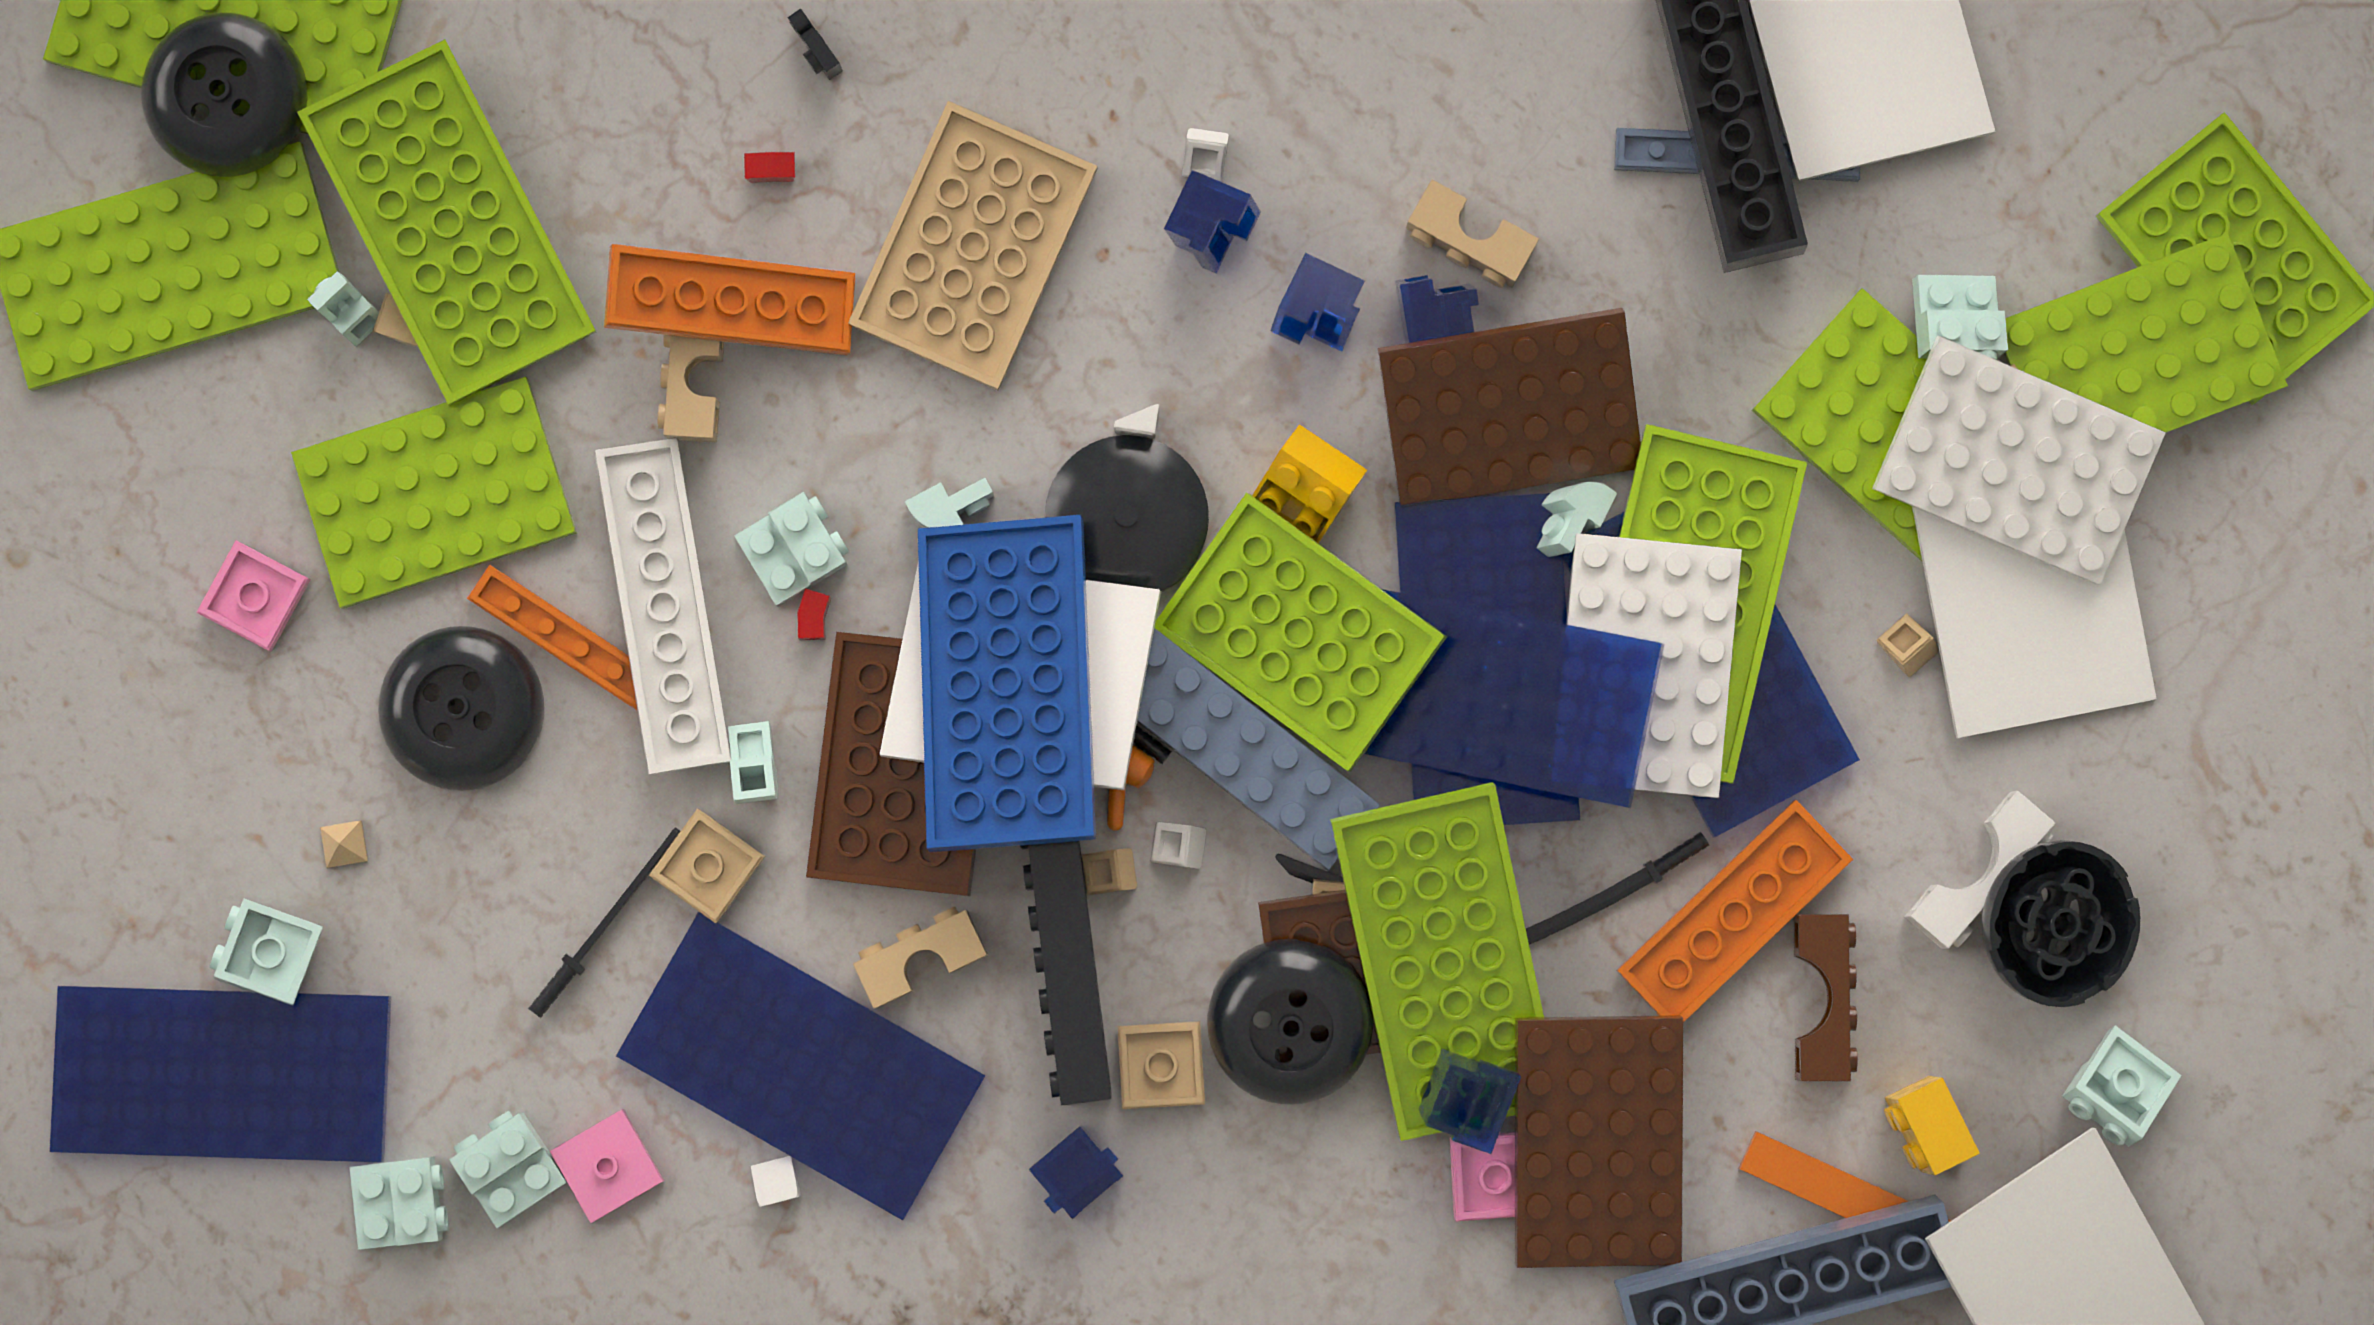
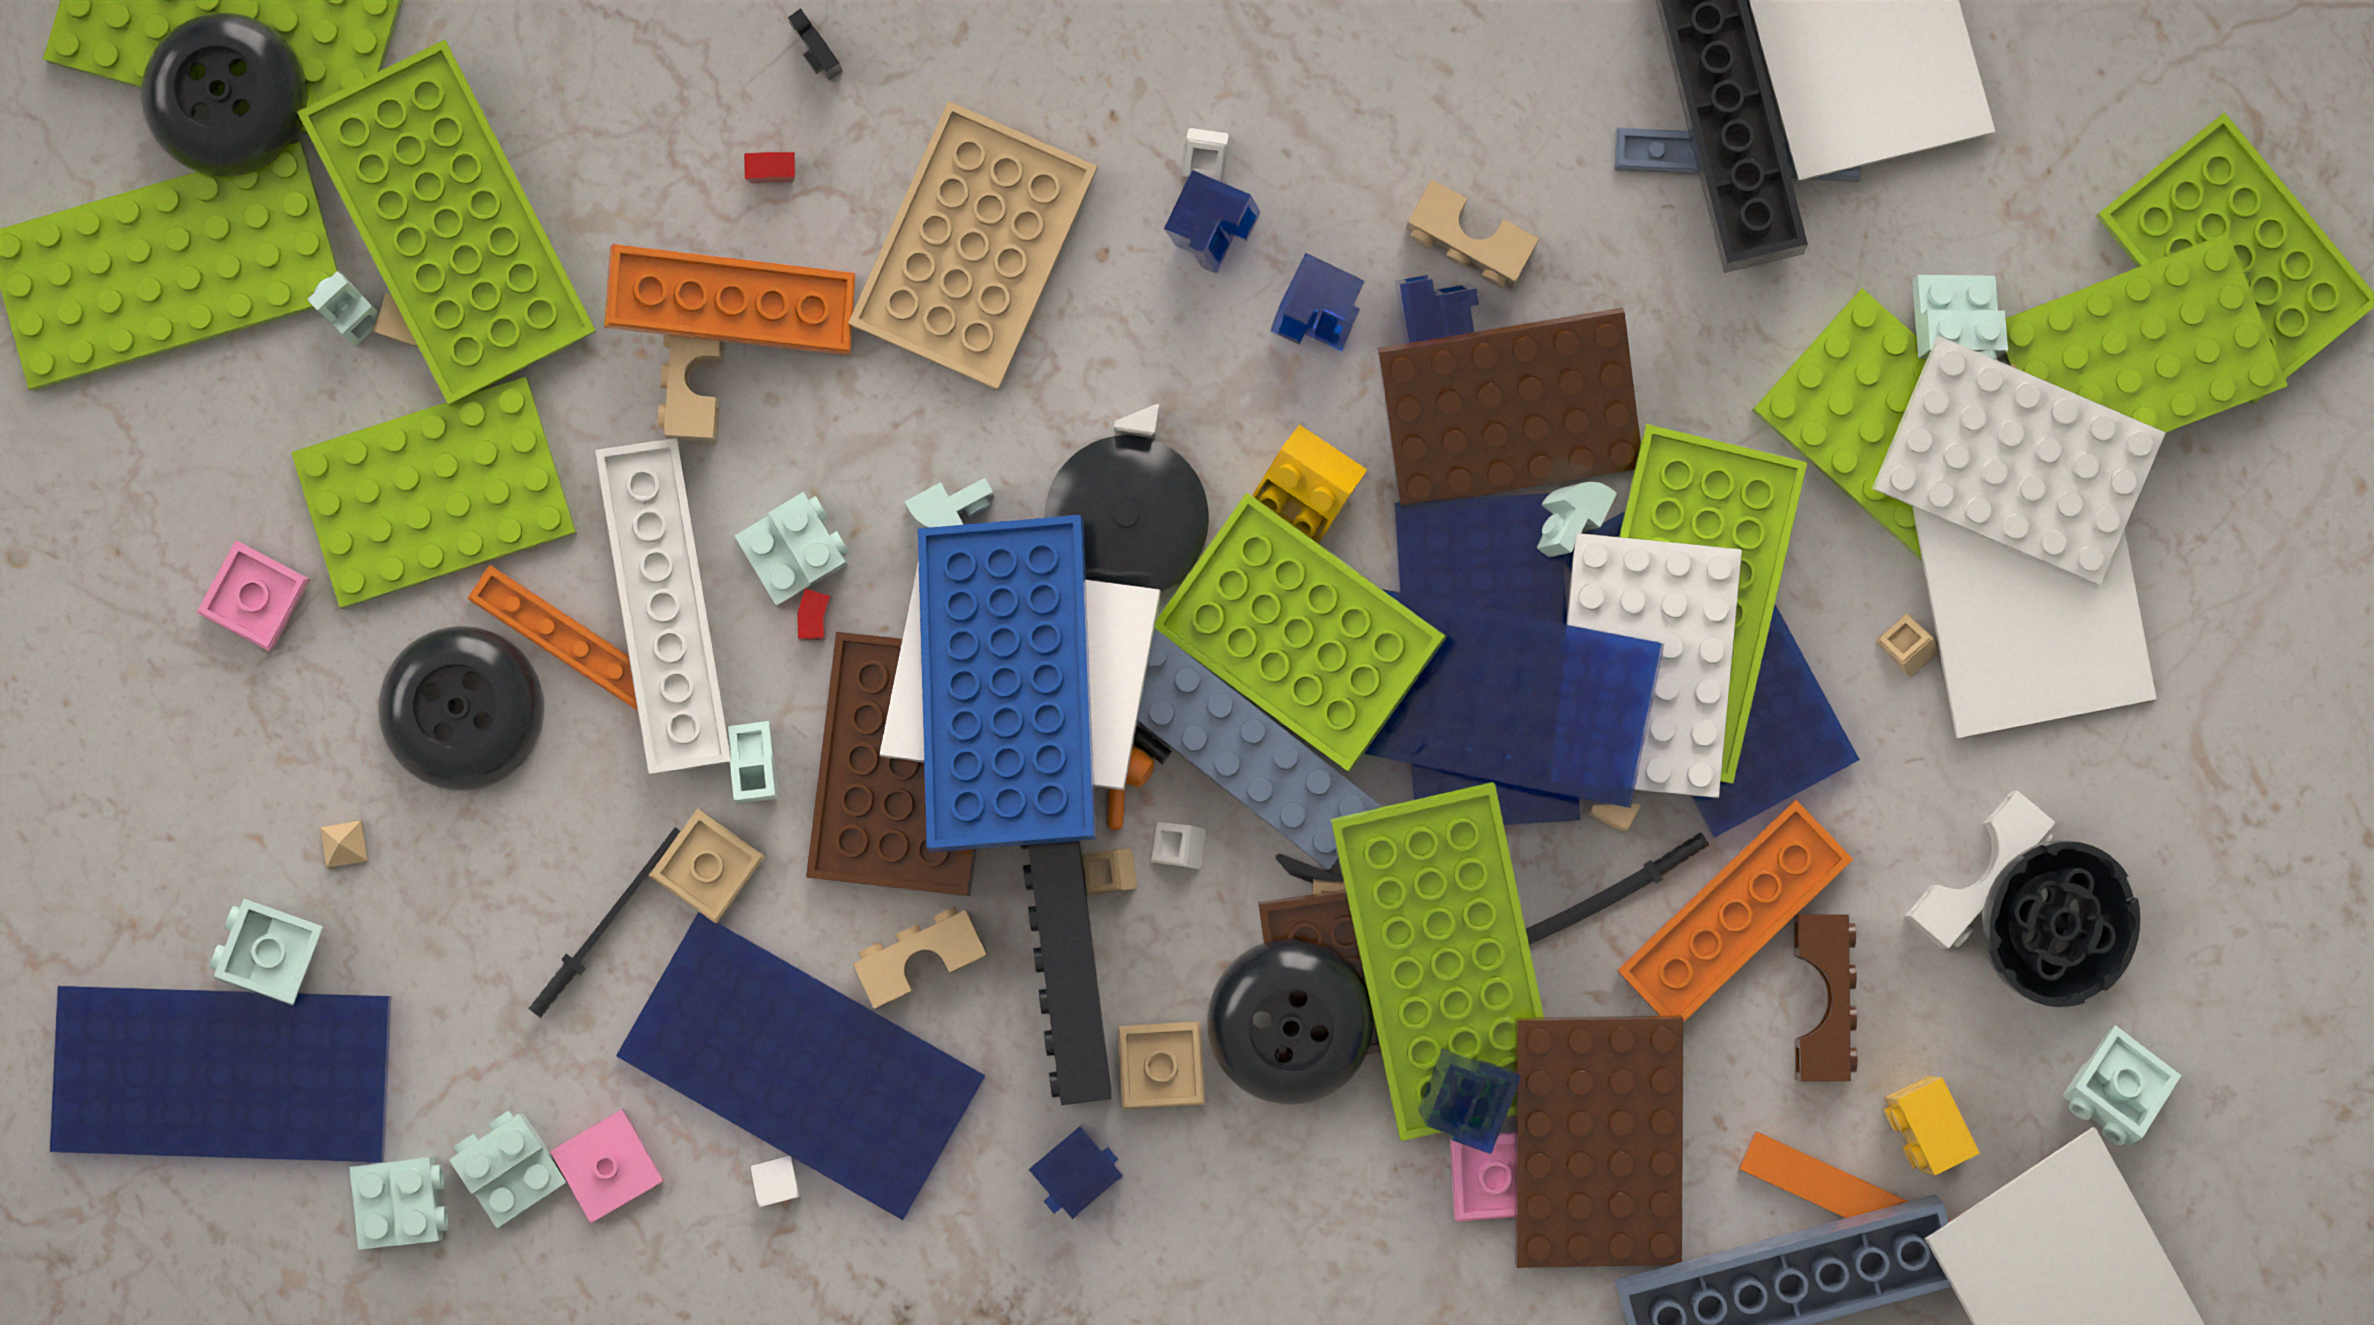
(1615, 816): none -> tan slope

